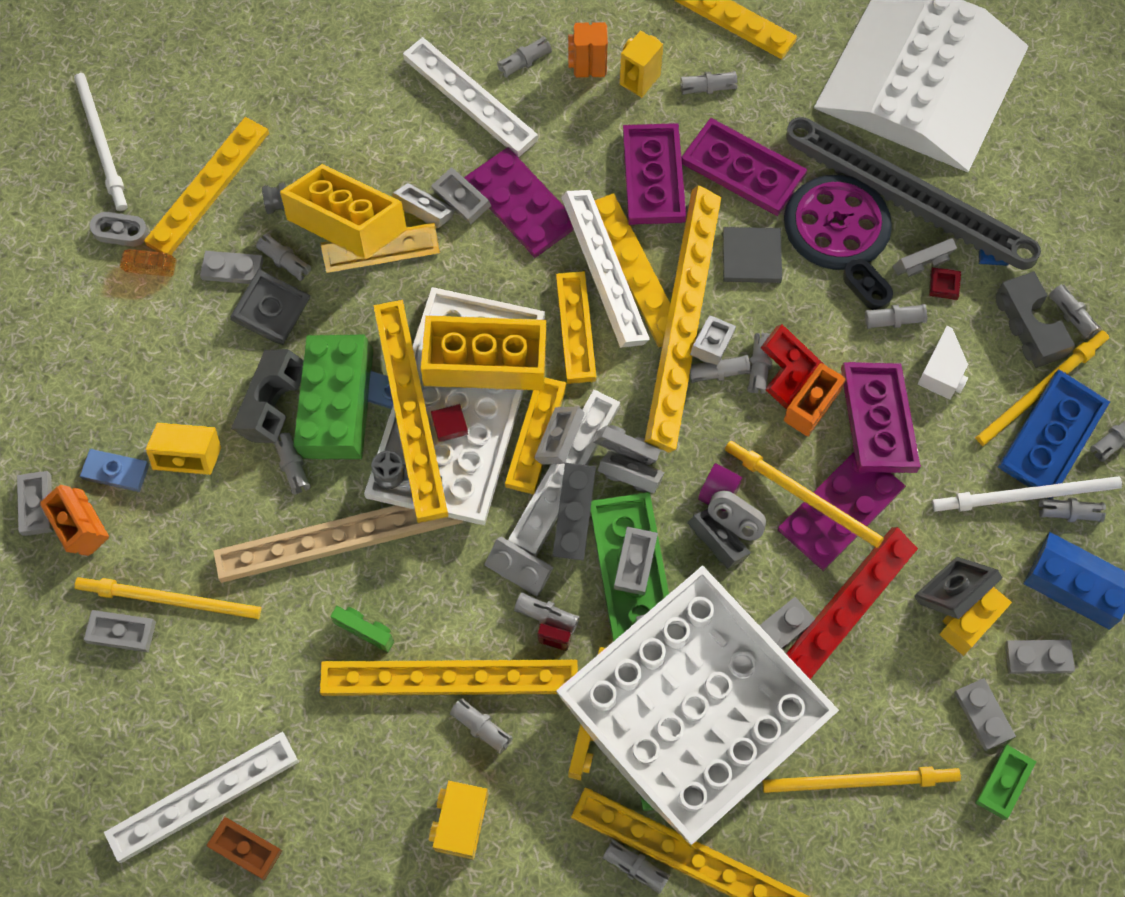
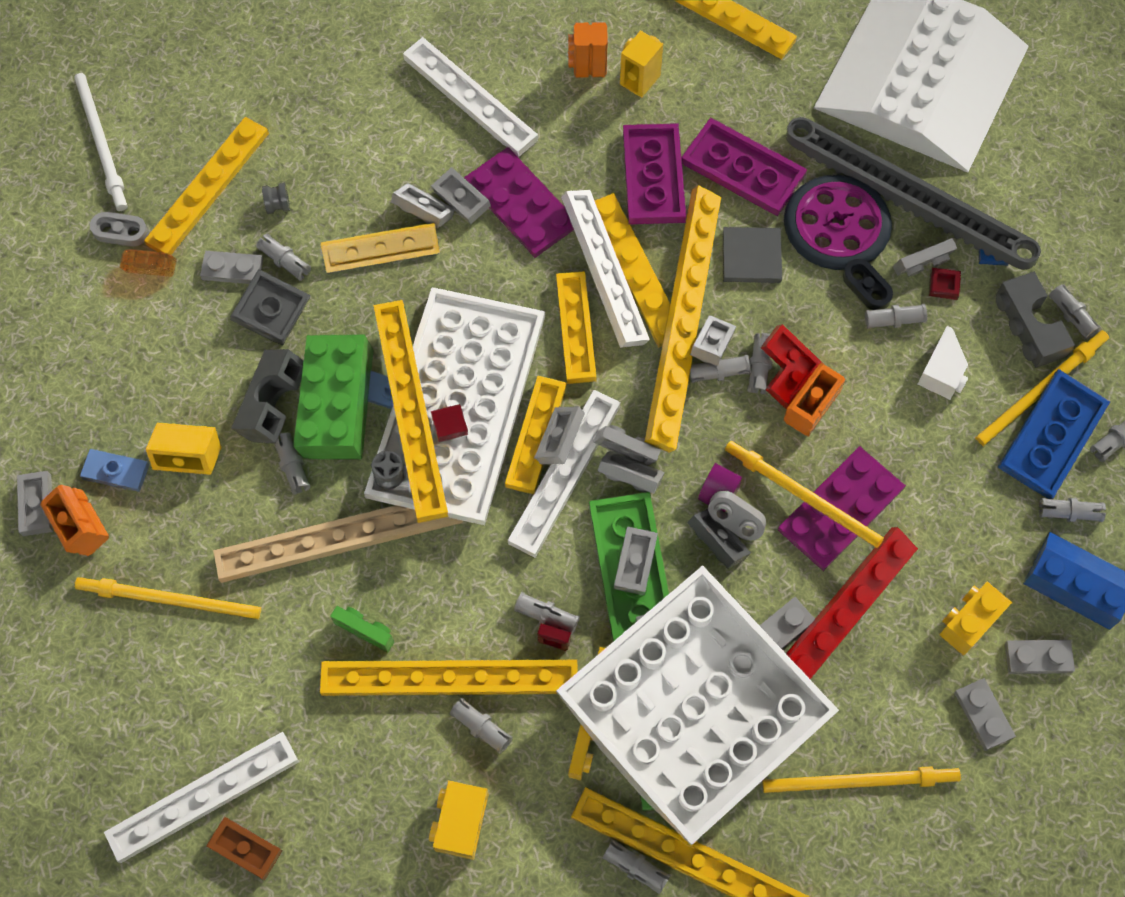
(120, 631): light grey plate -> none
(344, 211): yellow brick -> none
(484, 353): yellow brick -> none
(518, 566): light grey plate -> none
(524, 56): light grey pin -> none
(574, 511): dark grey arch -> none
(708, 82): light grey pin -> none
(880, 418): magenta plate -> none
(958, 587): dark grey tile -> none
(965, 501): white bar -> none
(1005, 782): bright green plate -> none

